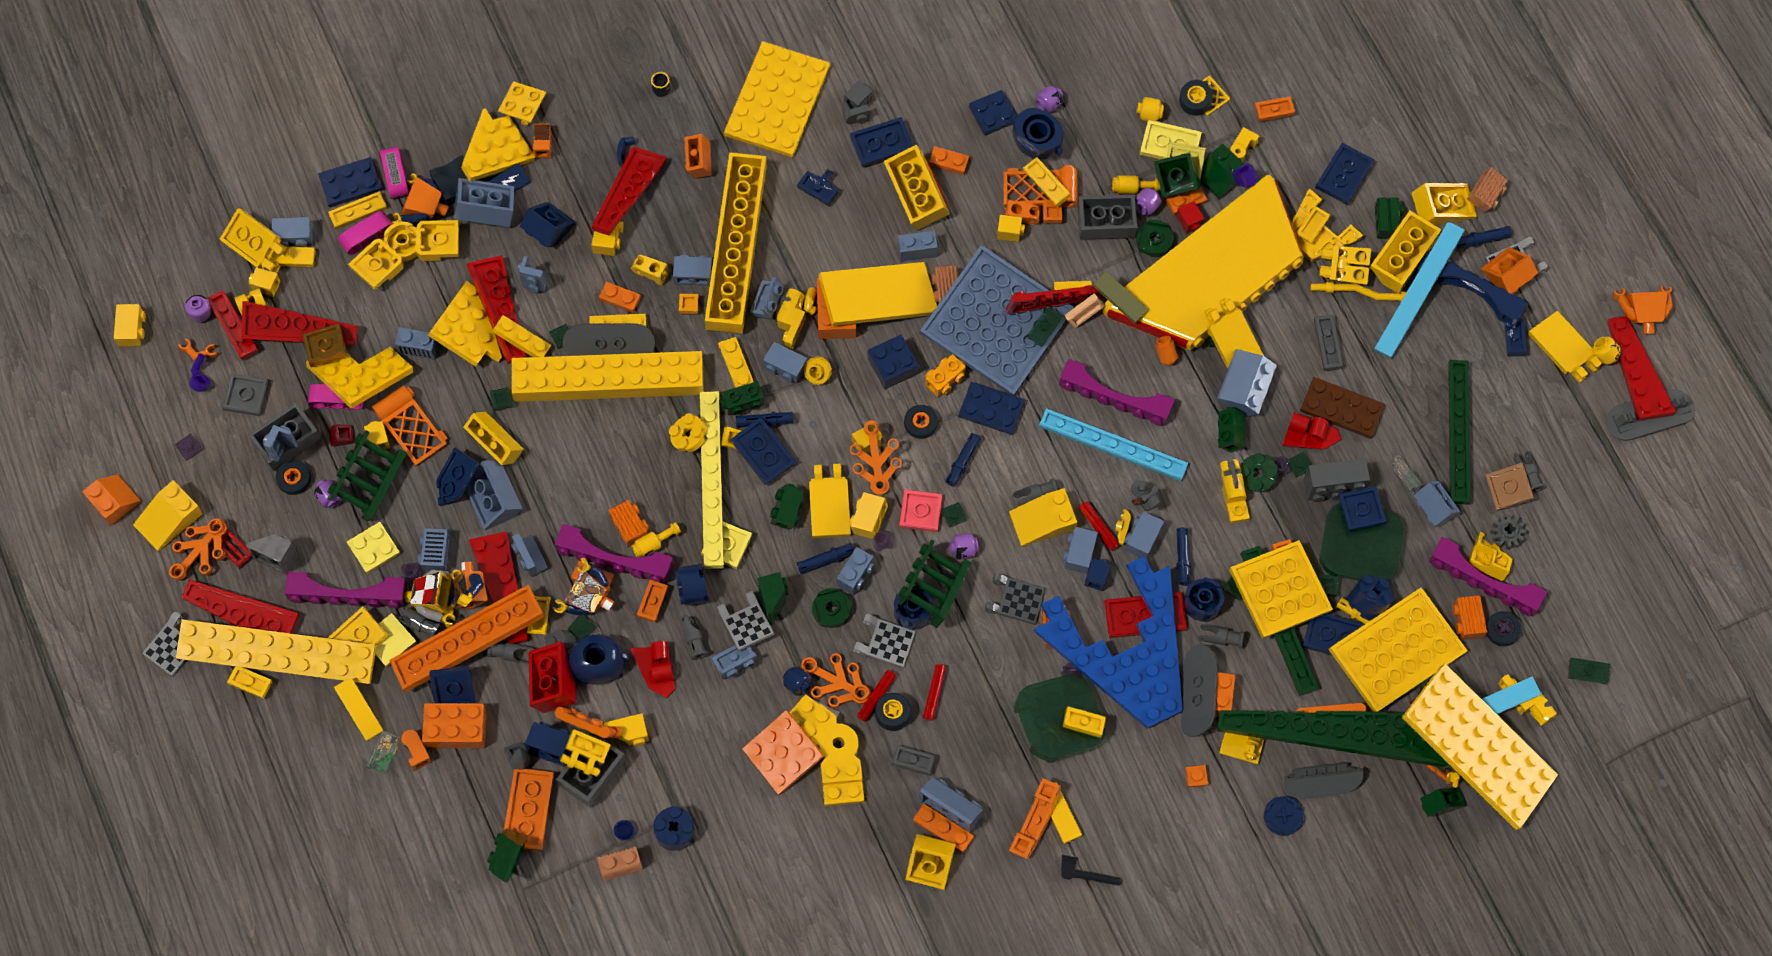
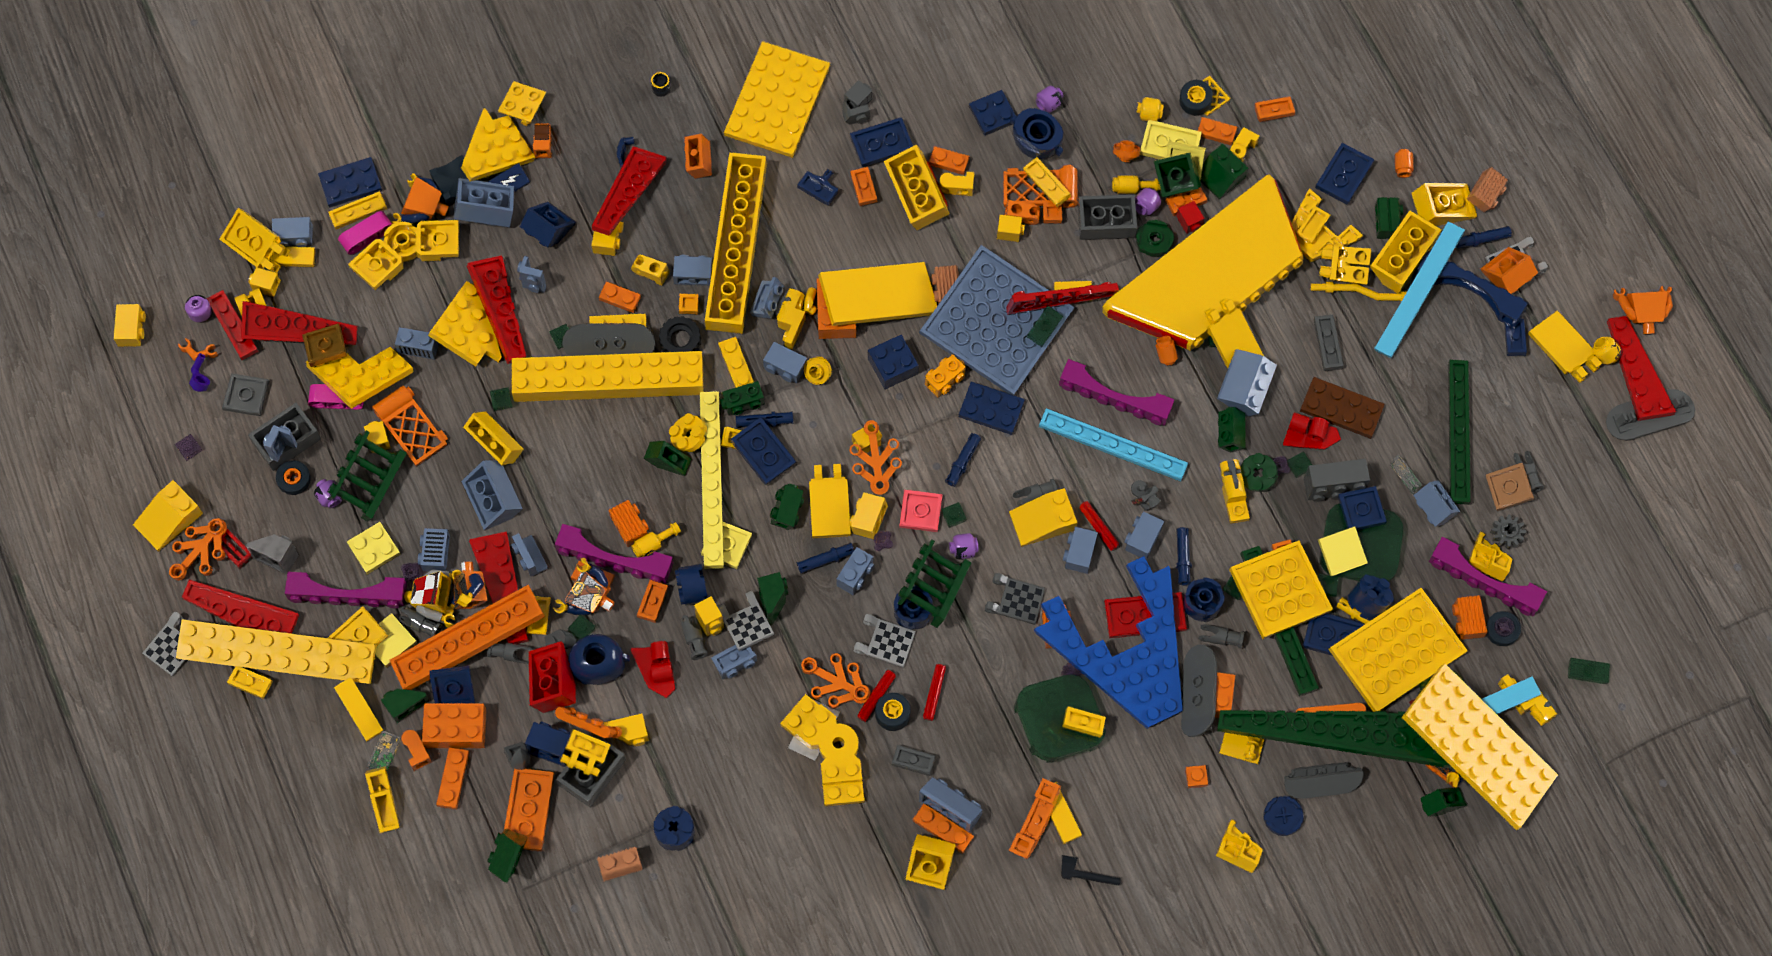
(111, 498): orange slope -> none
(341, 435): dark red slope -> none
(382, 799): none -> yellow slope
(394, 172): dark pink beam -> none
(403, 702): none -> dark green slope
(452, 778): none -> orange plate
(455, 476): dark blue tile -> none
(521, 337): yellow plate -> none
(623, 830): clear blue plate -> none
(667, 457): none -> dark green slope
(675, 324): none -> black tyre
(709, 617): none -> yellow brick
(783, 752): orange plate -> none
(797, 681): dark blue head -> none
(827, 618): dark green plate -> none
(863, 186): none -> orange plate
(911, 420): black bush -> none
(917, 246): sand blue brick -> none
(957, 184): none -> yellow leg
(1084, 310): light nougat tile -> none
(1097, 574): dark blue brick -> none
(1120, 297): olive tile -> none
(1122, 526): yellow piece -> none
(1126, 150): none -> orange plate
(1217, 131): none -> orange plate
(1239, 849): none -> yellow slope
(1245, 176): dark purple plate -> none
(1342, 551): none -> light yellow tile
(1404, 163): none -> orange brick

